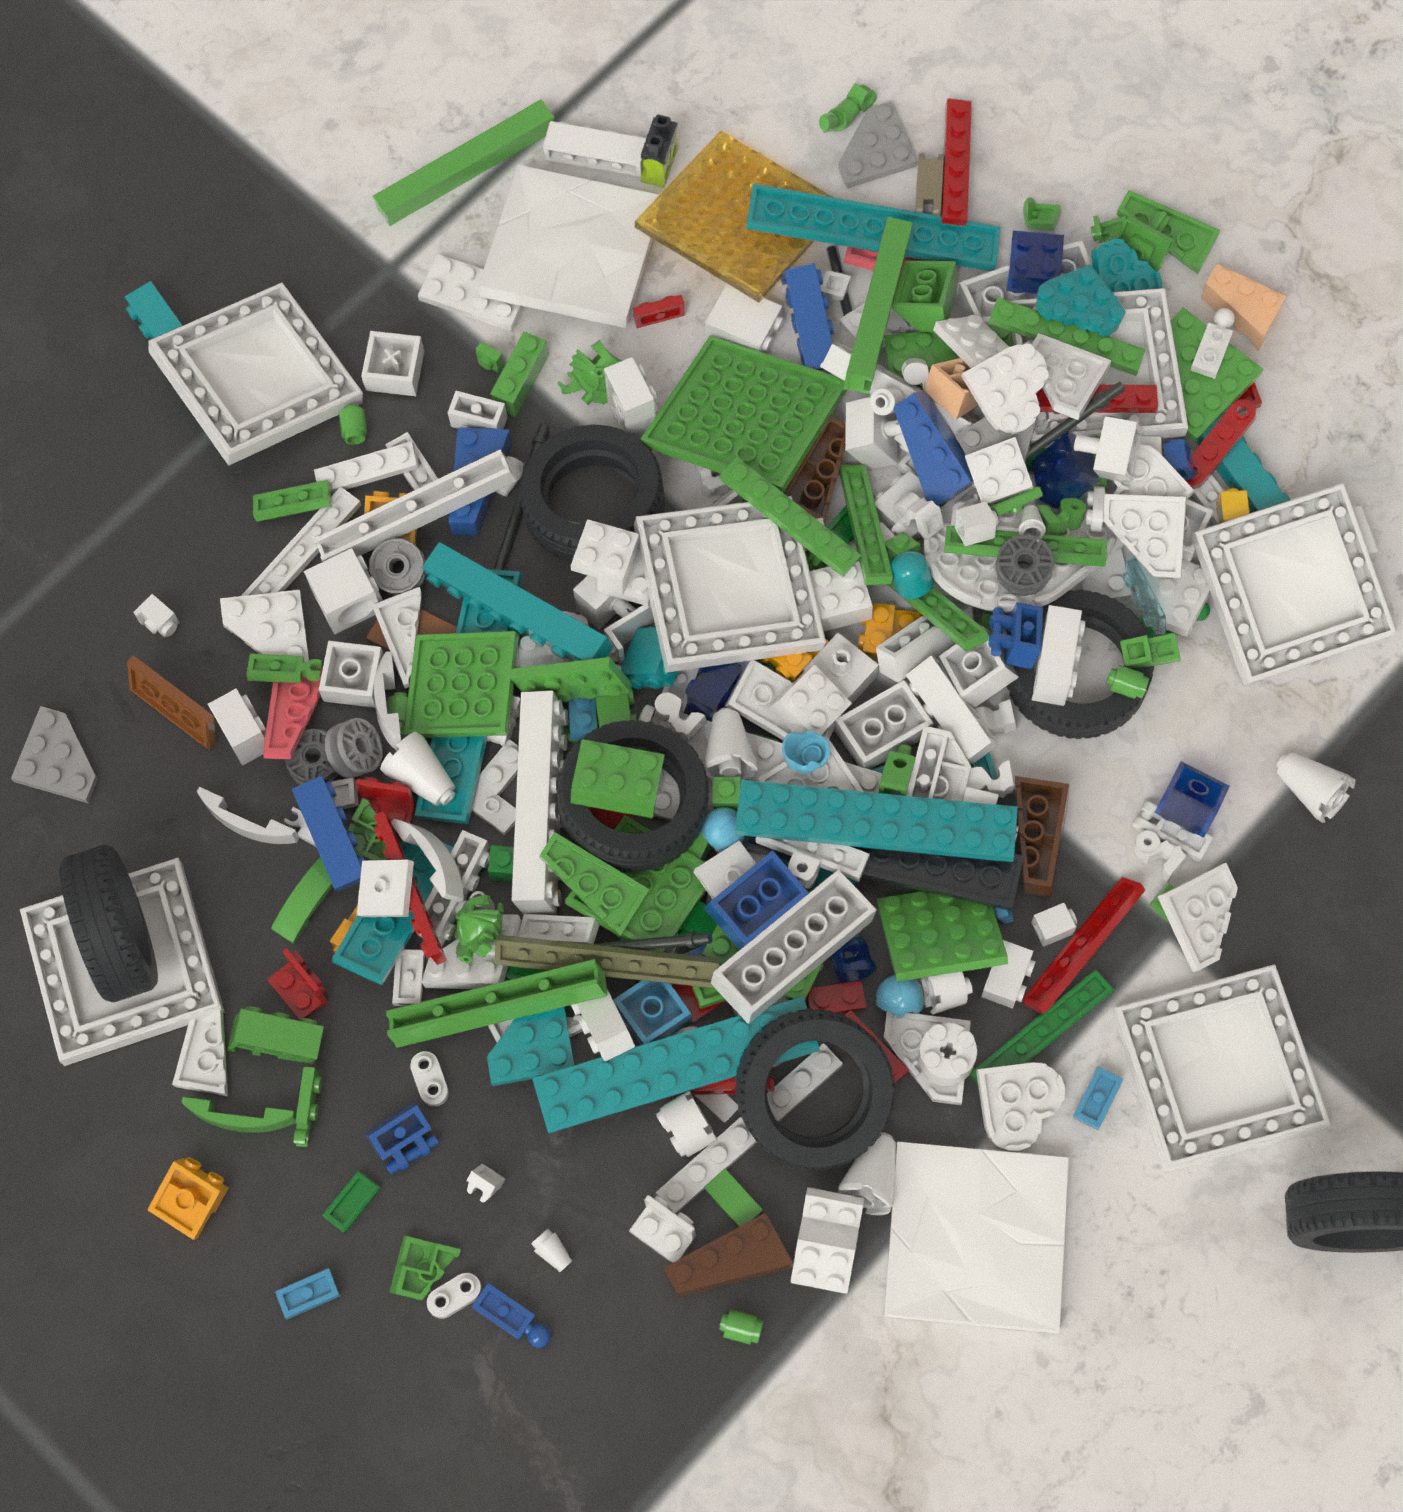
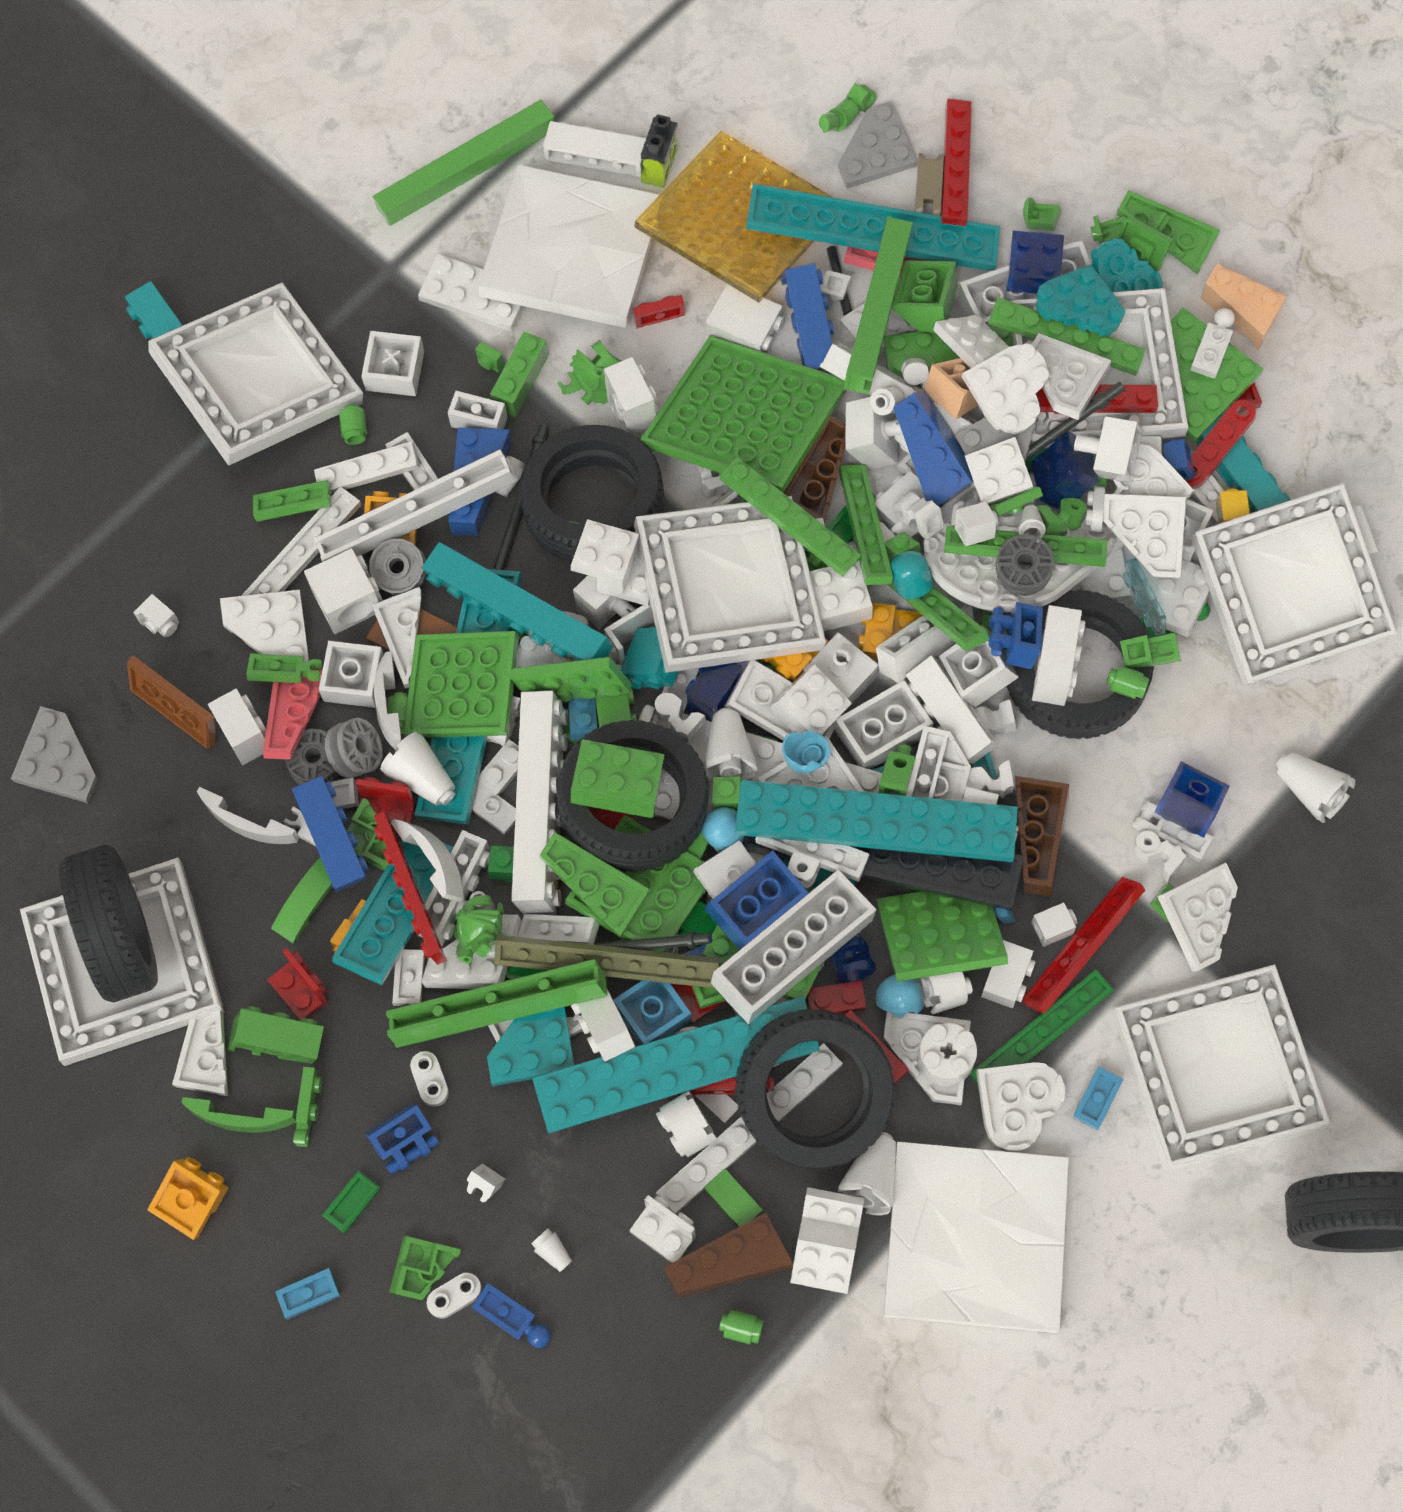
(385, 888): white plate -> none

